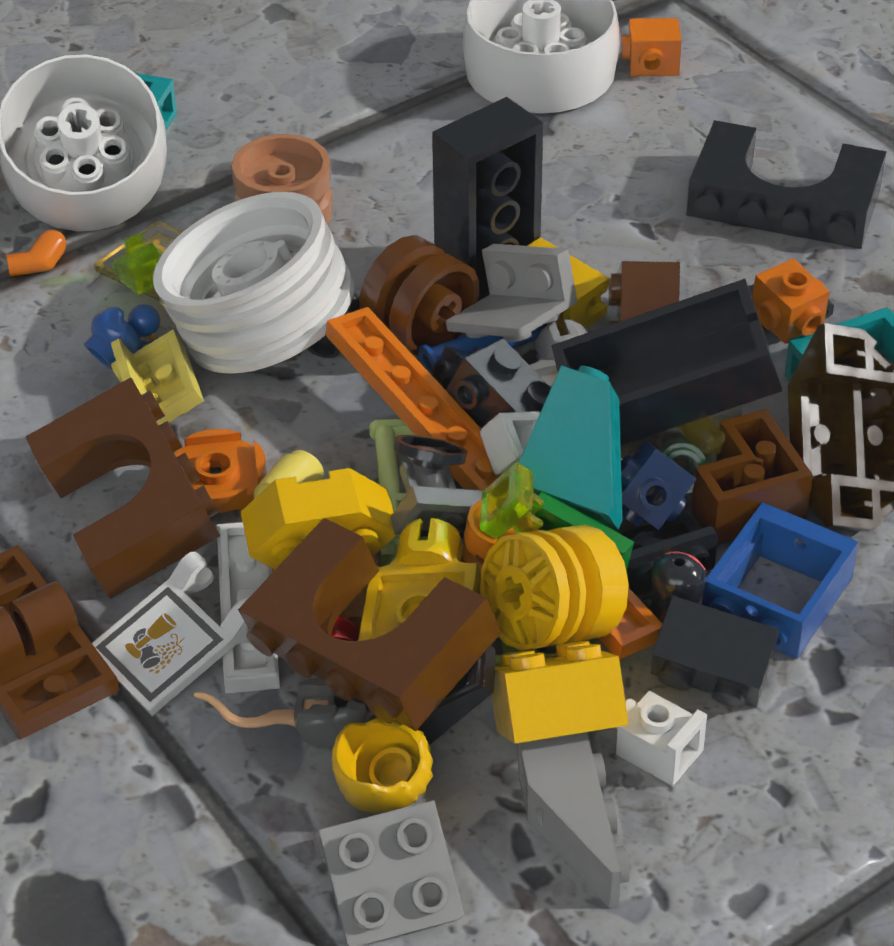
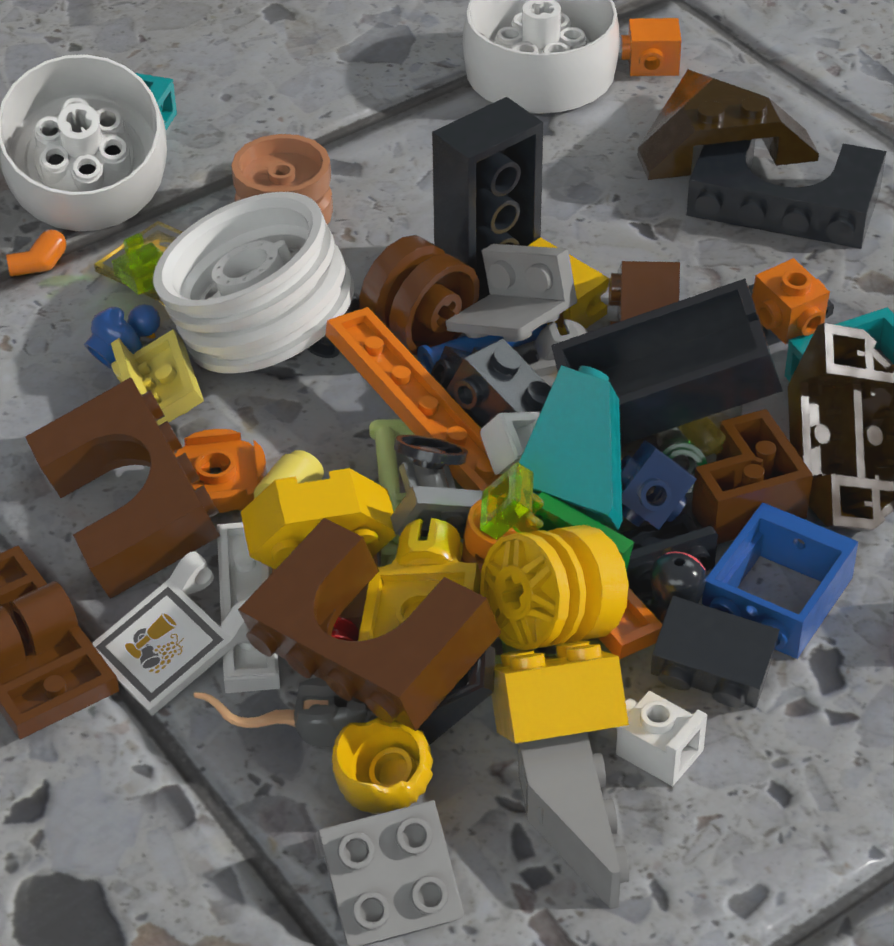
(717, 112): none -> dark brown wedge

